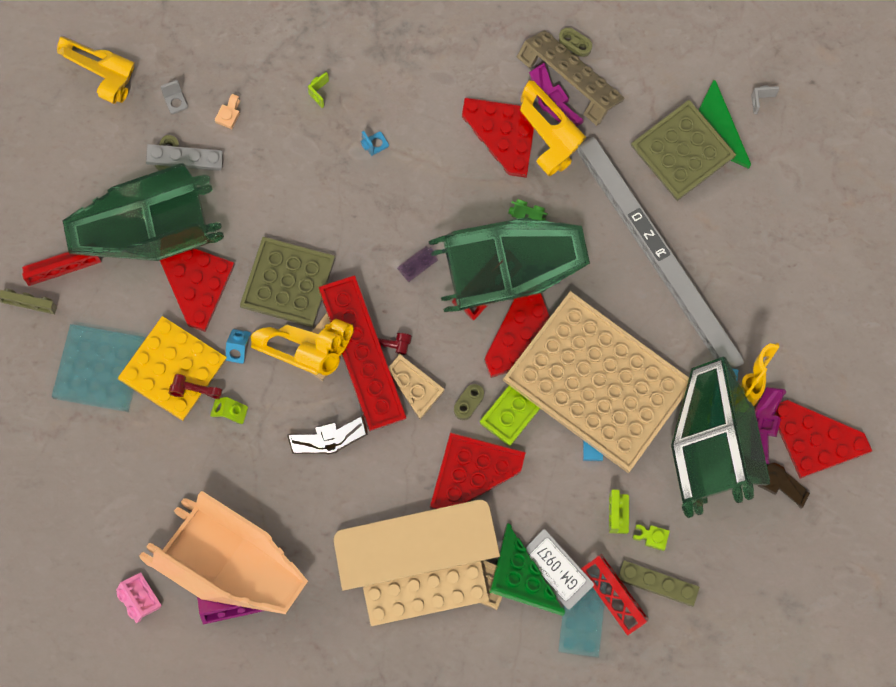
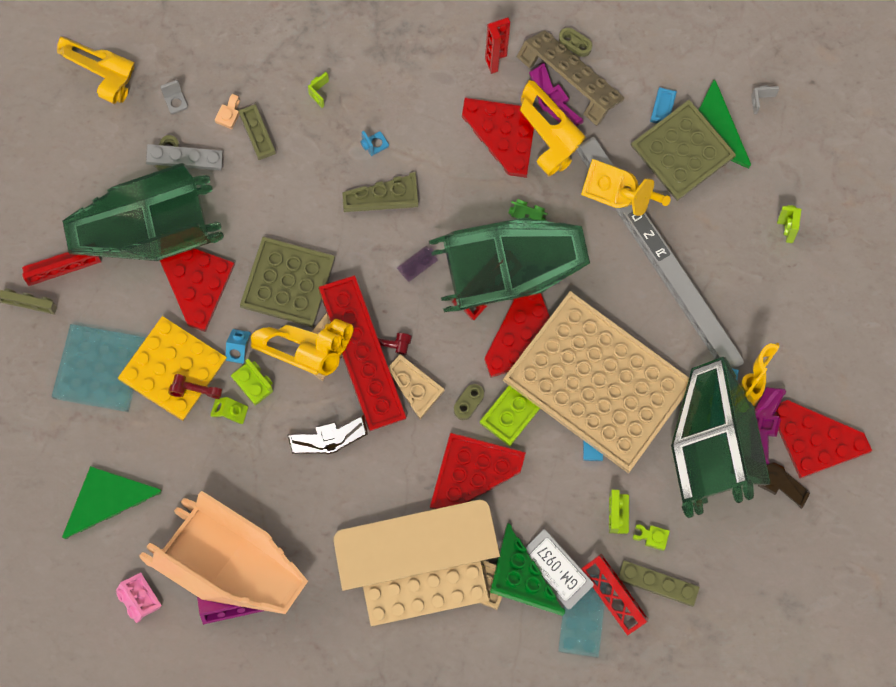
(103, 498): none -> green tile
(252, 382): none -> lime bracket
(257, 132): none -> olive plate
(387, 195): none -> olive wing
(496, 43): none -> red fence
(610, 184): none -> yellow plate
(663, 104): none -> dark azure tile
(790, 217): none -> lime bracket

